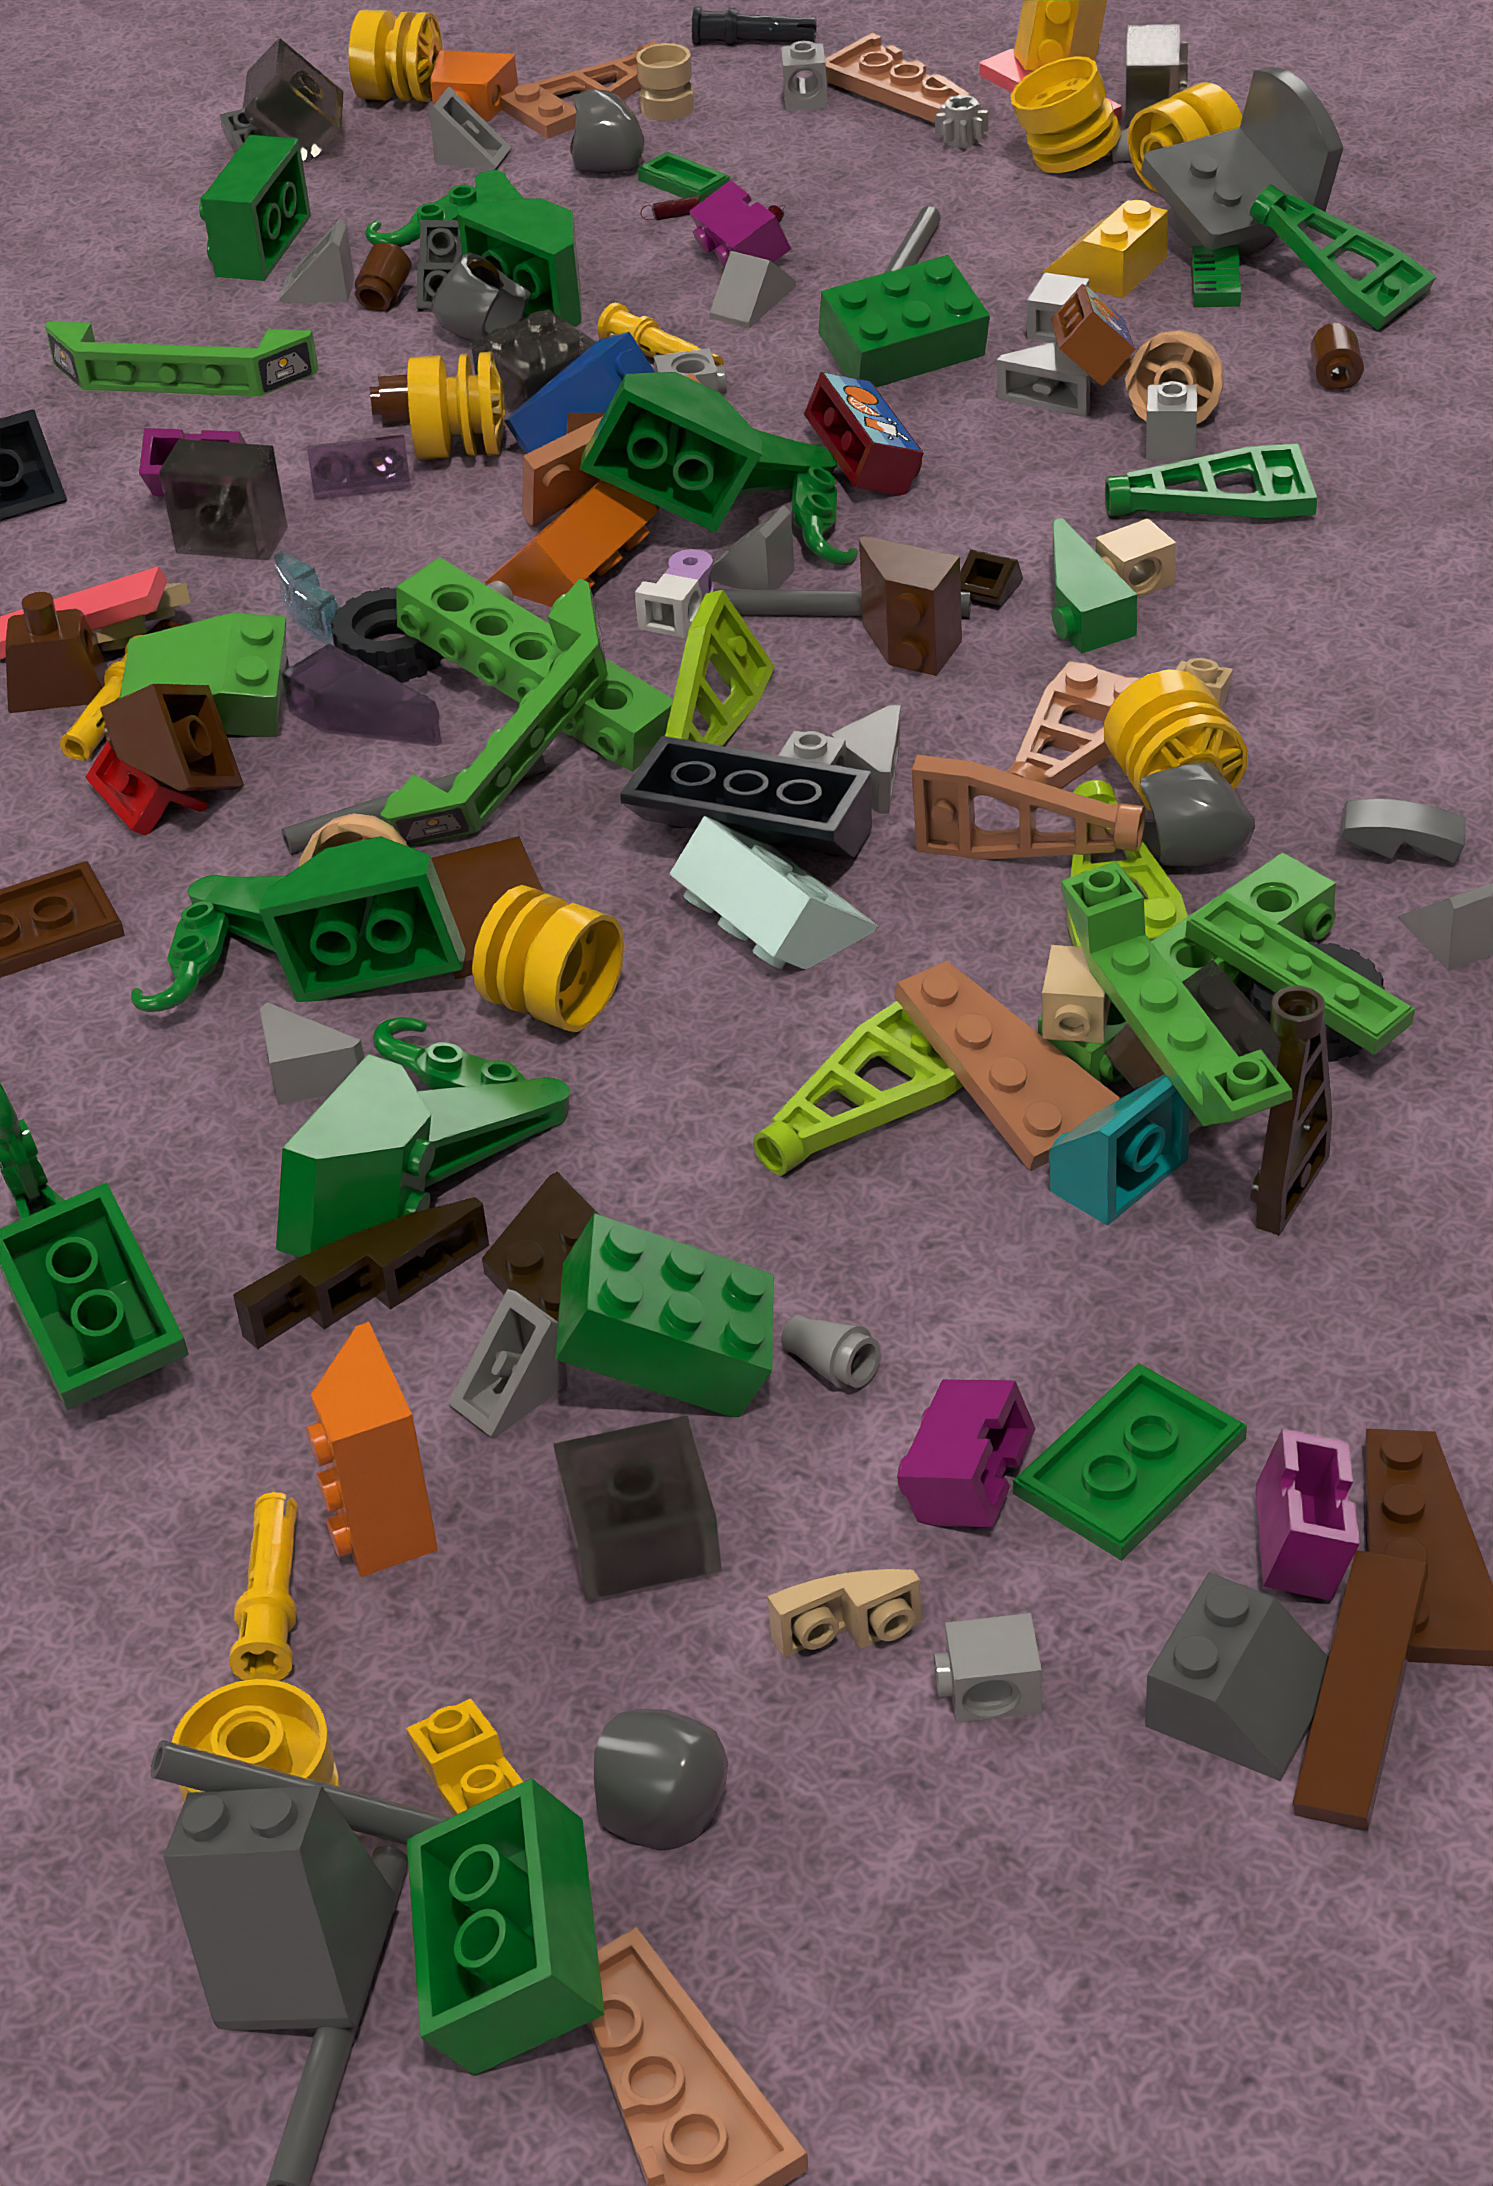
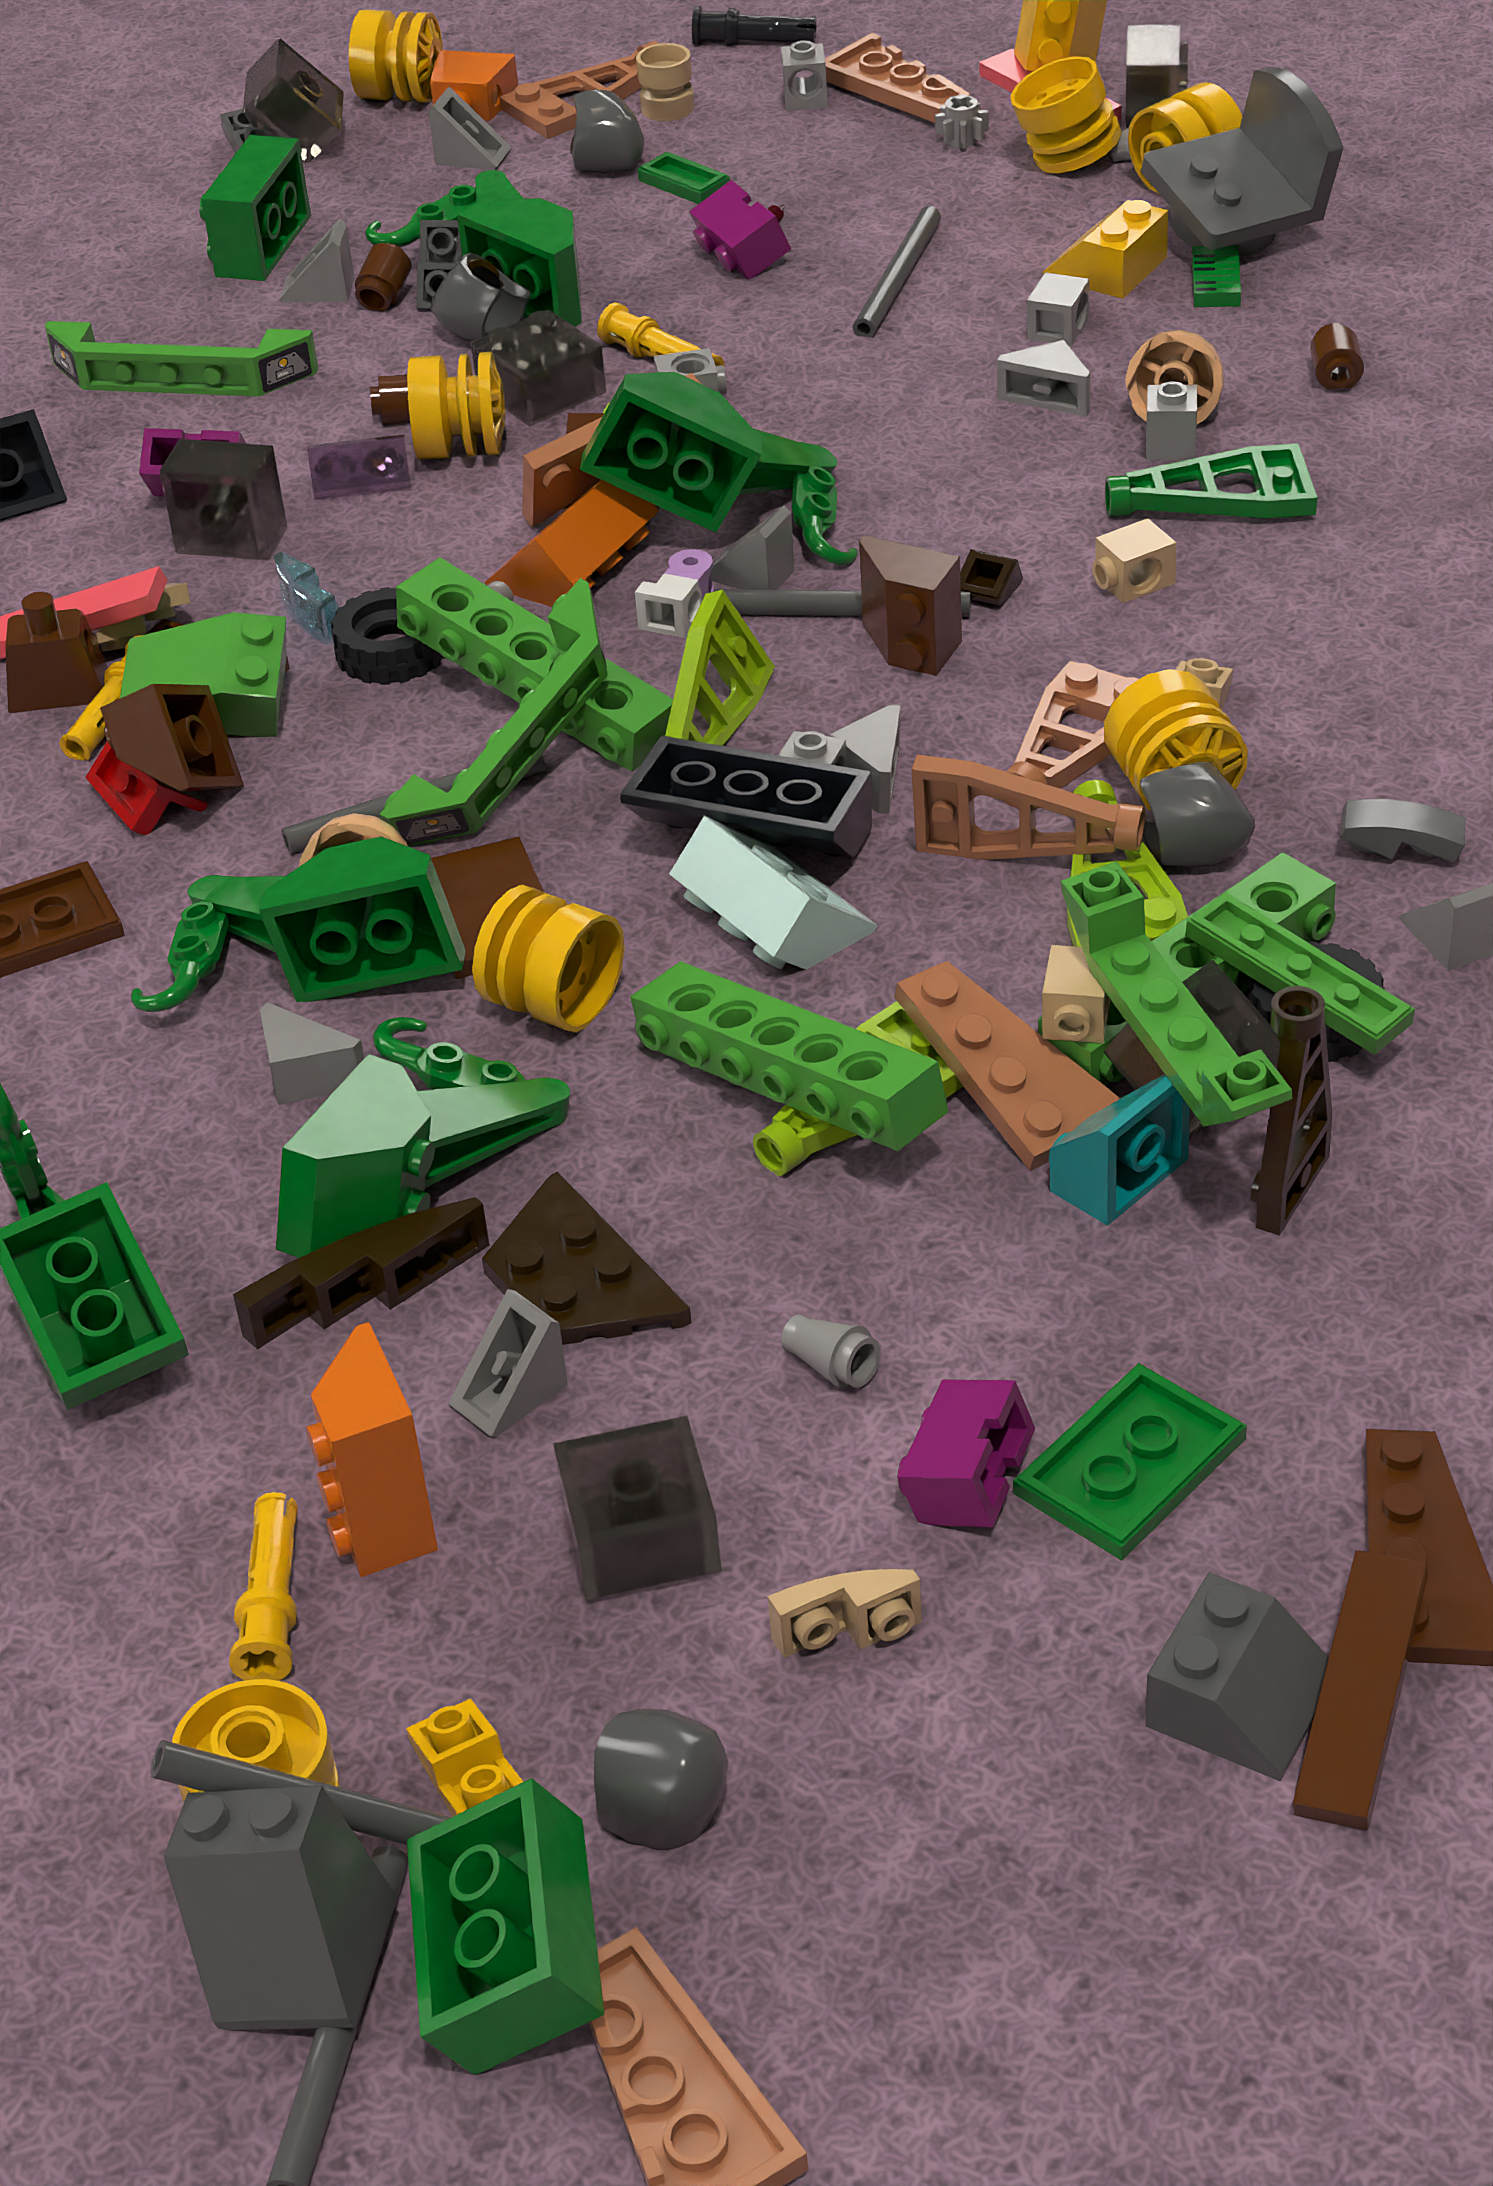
(356, 700): clear purple slope -> none
(580, 388): blue slope -> none
(666, 1316): green brick -> none
(673, 208): dark red piece -> none
(749, 290): light grey slope -> none
(791, 1055): none -> bright green brick
(863, 434): dark red brick -> none
(903, 322): green brick -> none
(990, 1668): light grey brick -> none
(1090, 598): slope -> none
(1093, 335): dark orange brick -> none
(1306, 1515): magenta brick -> none
(1376, 297): green plate -> none

